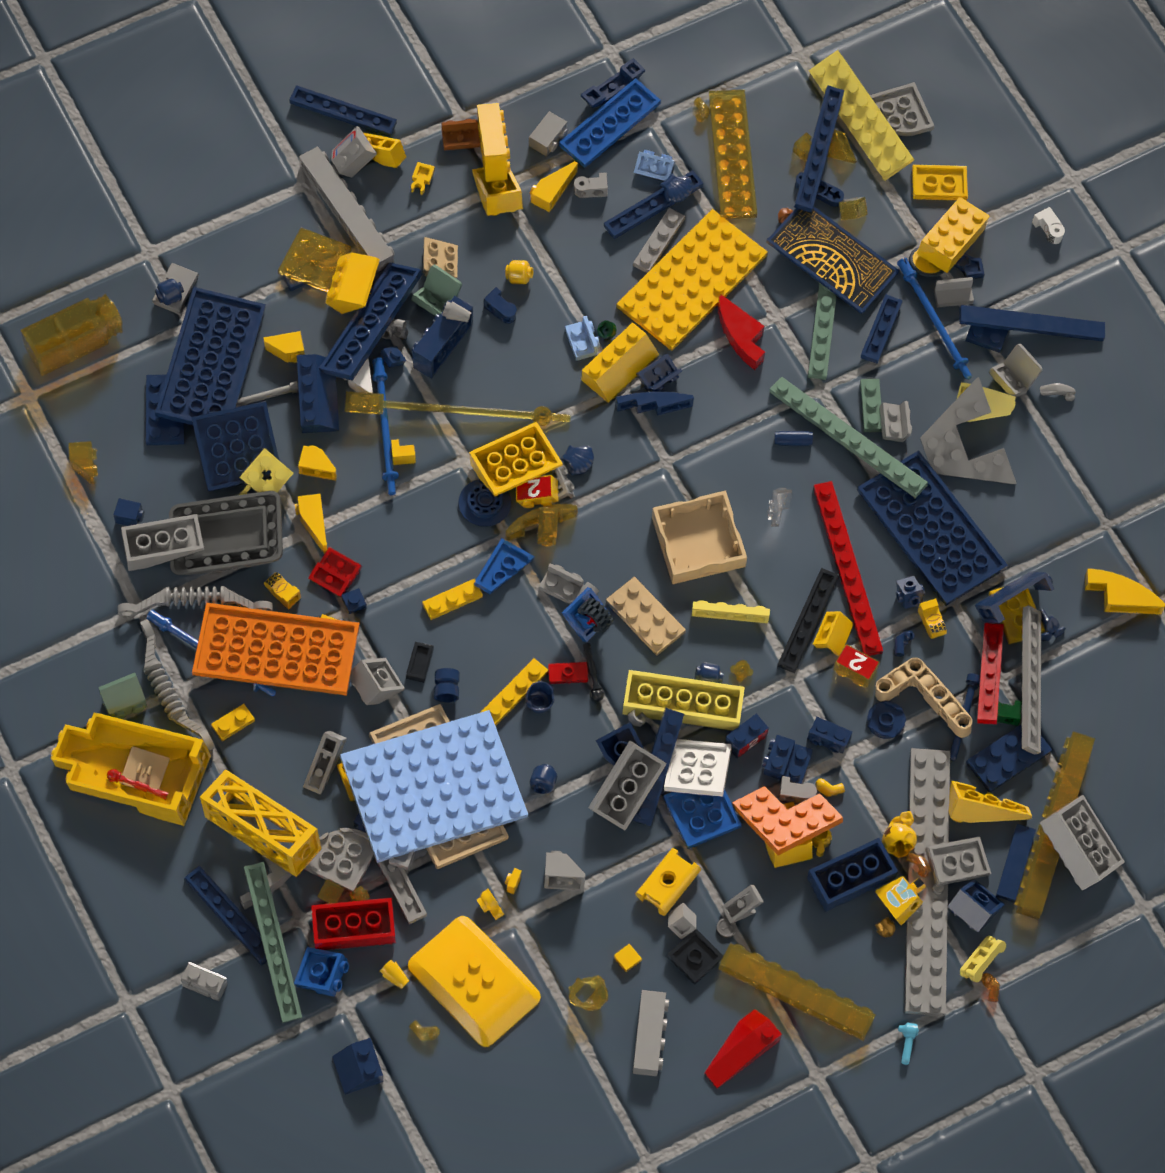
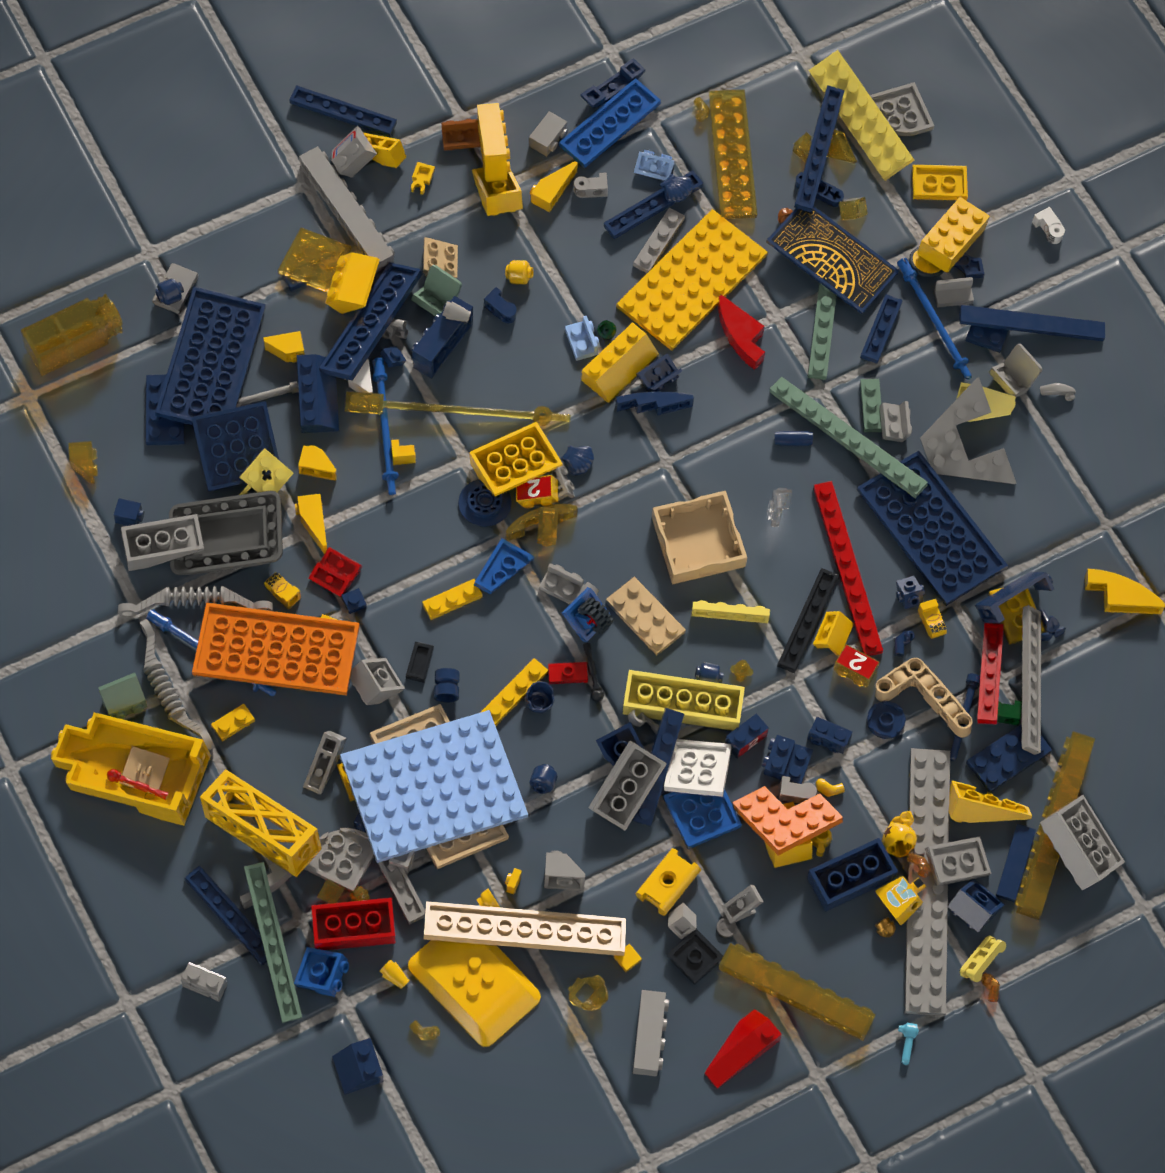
(525, 928): none -> plate

